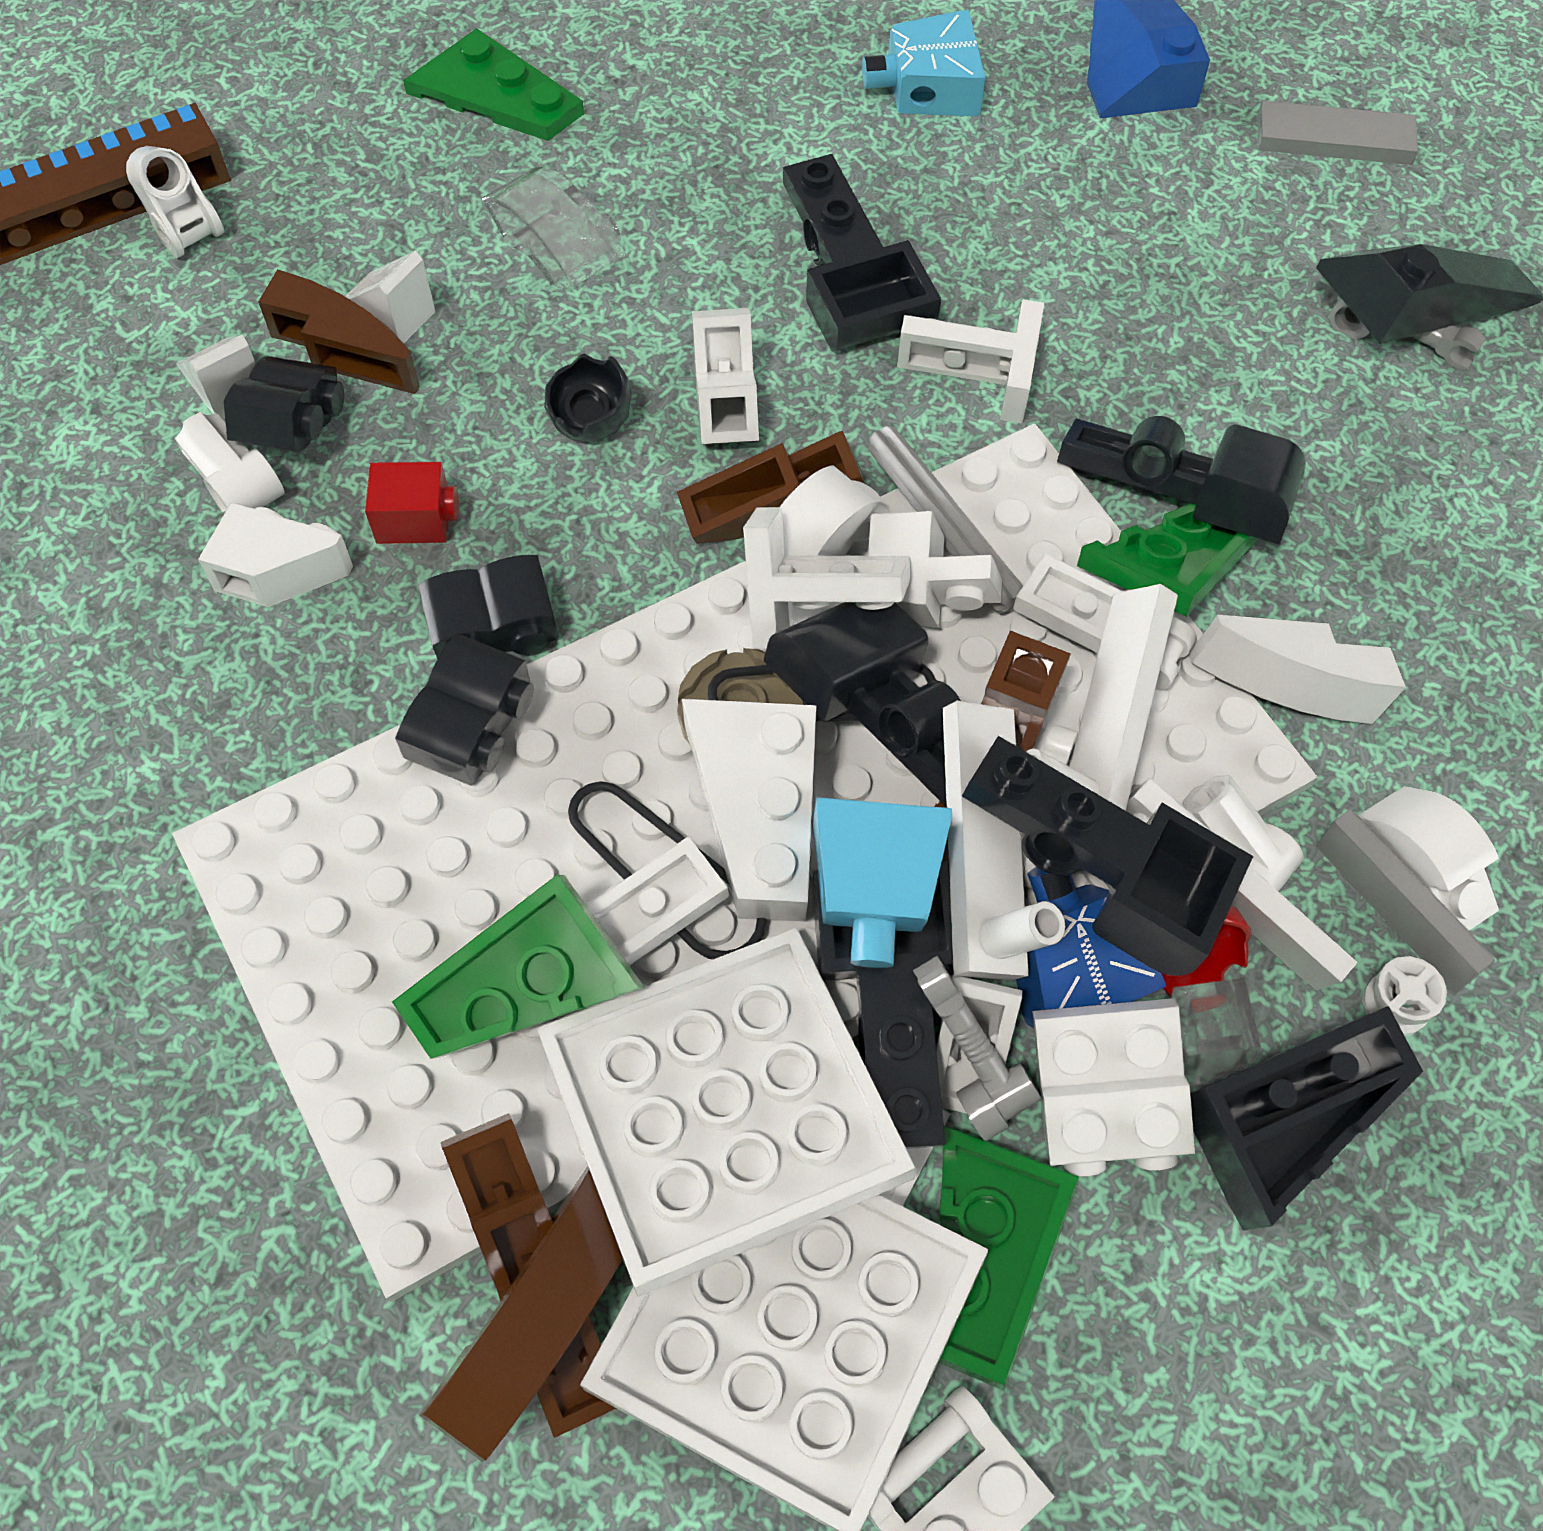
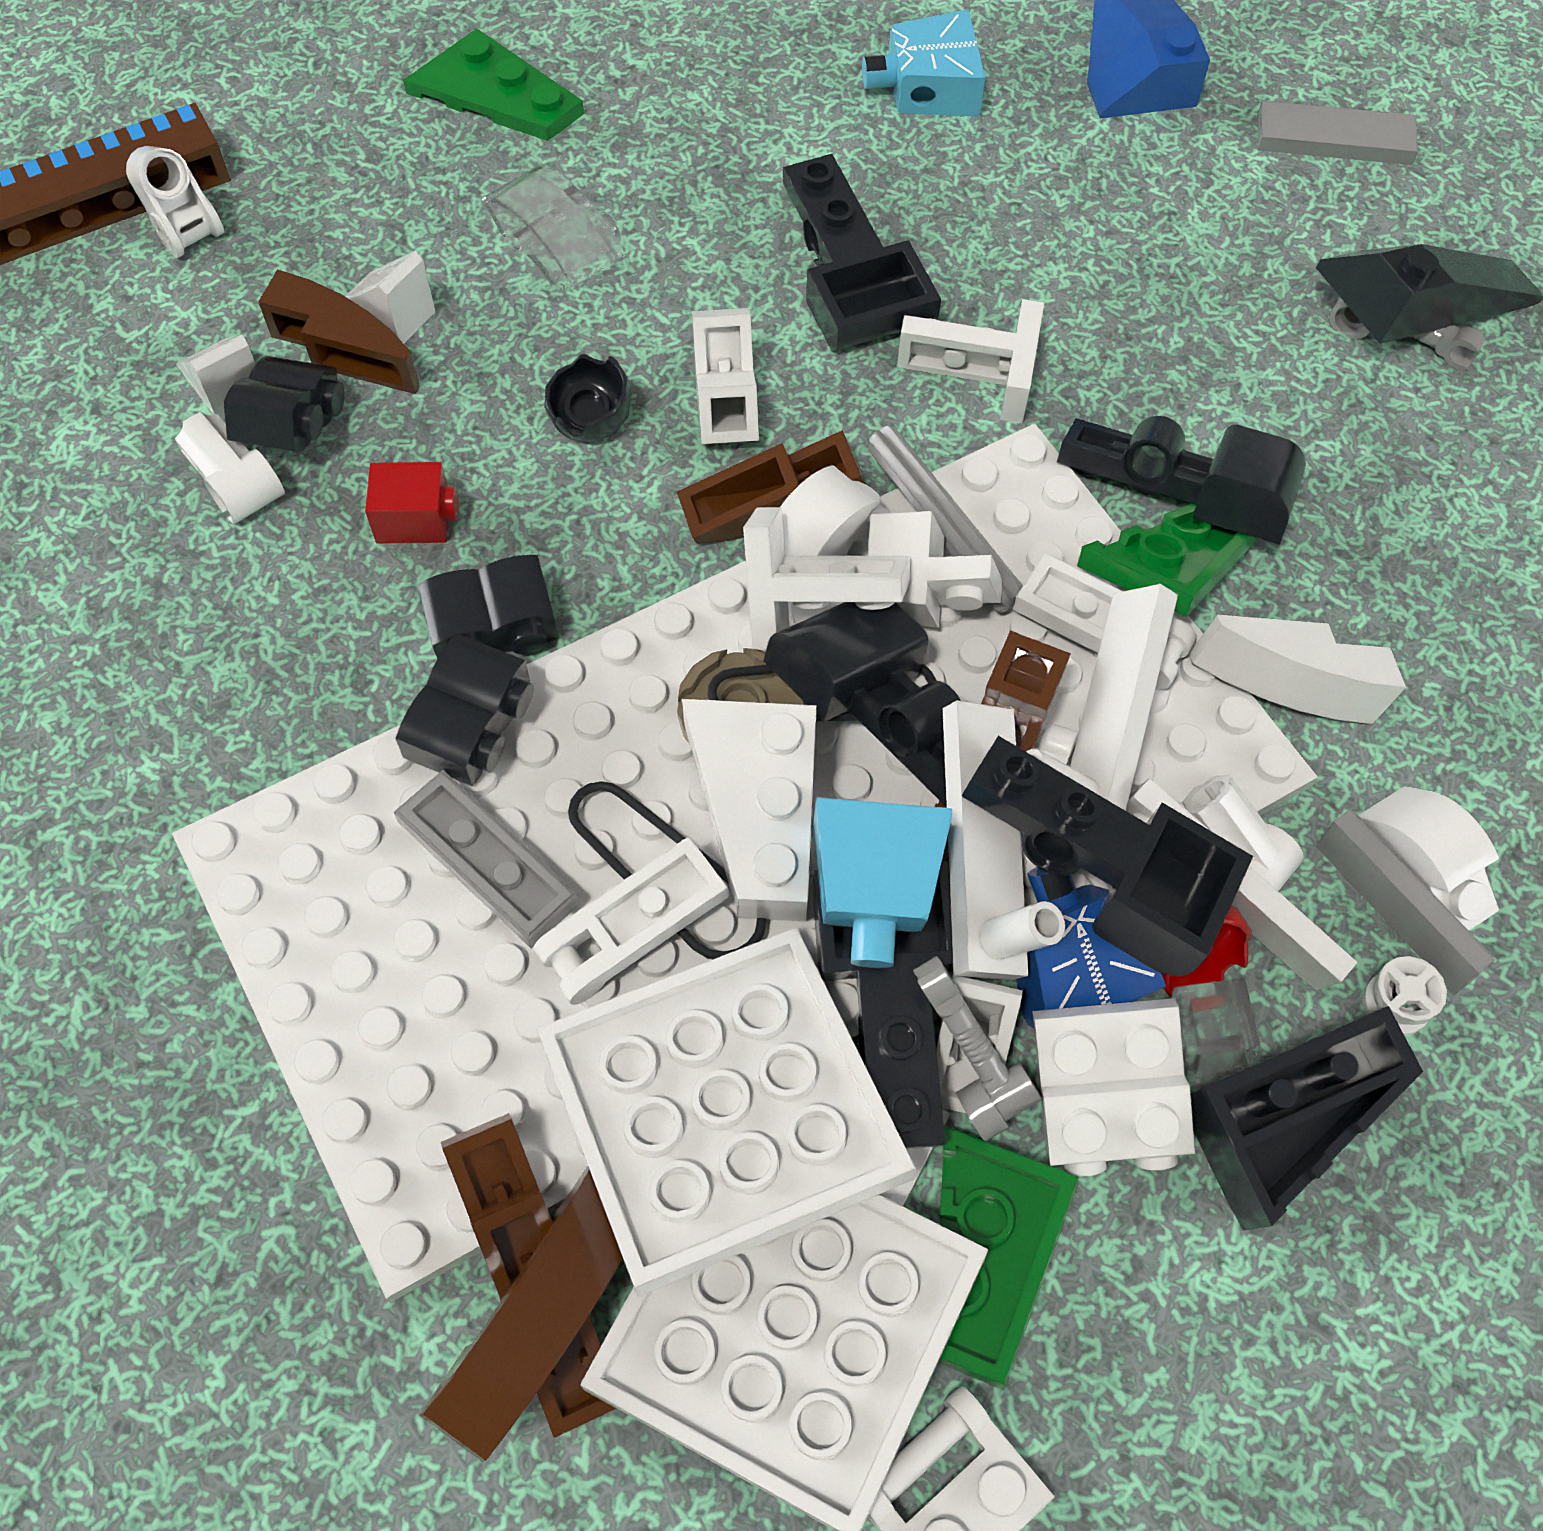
(271, 557): white slope -> none
(487, 858): none -> light grey tile
(518, 973): green wing -> none

